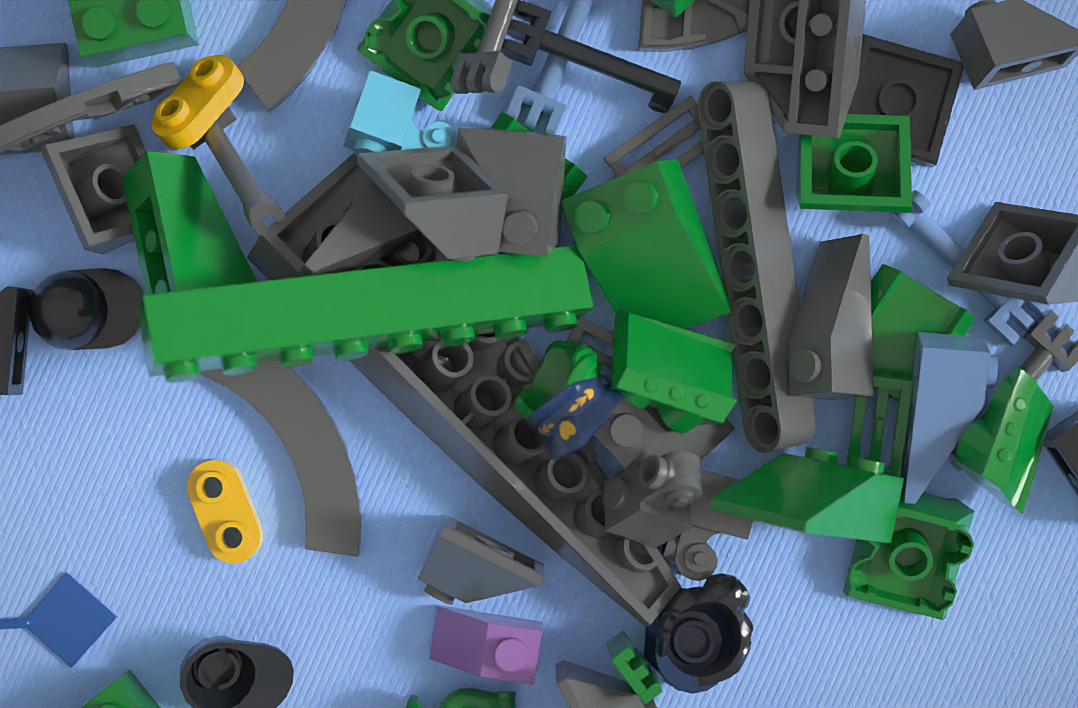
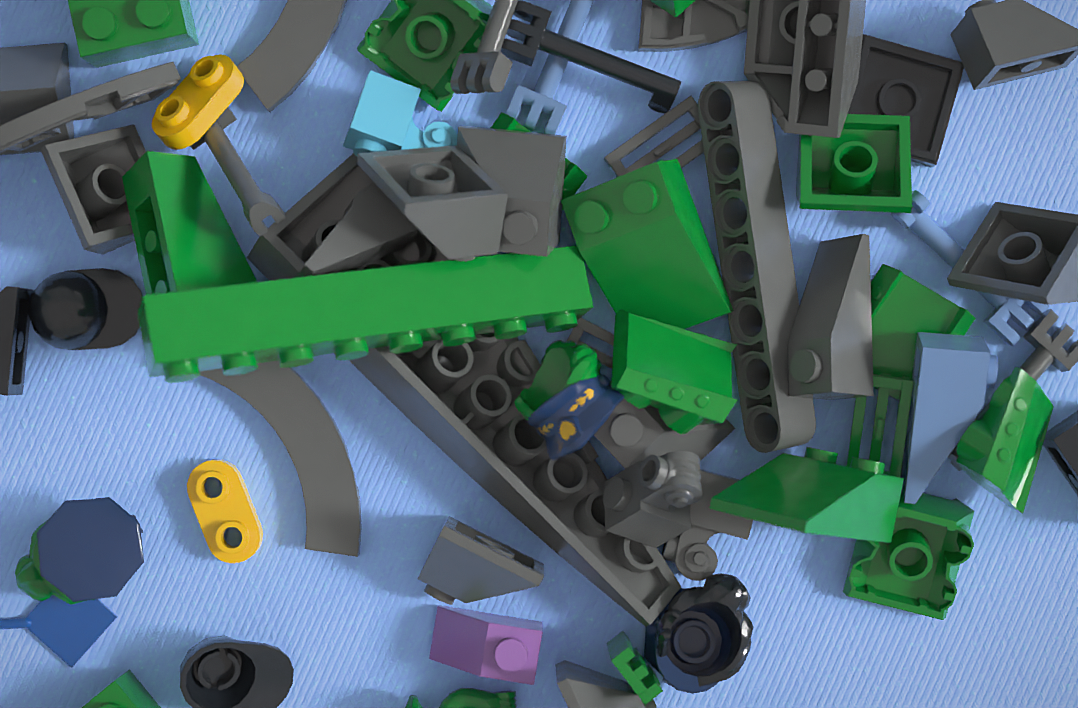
(82, 552): none -> dark blue piece

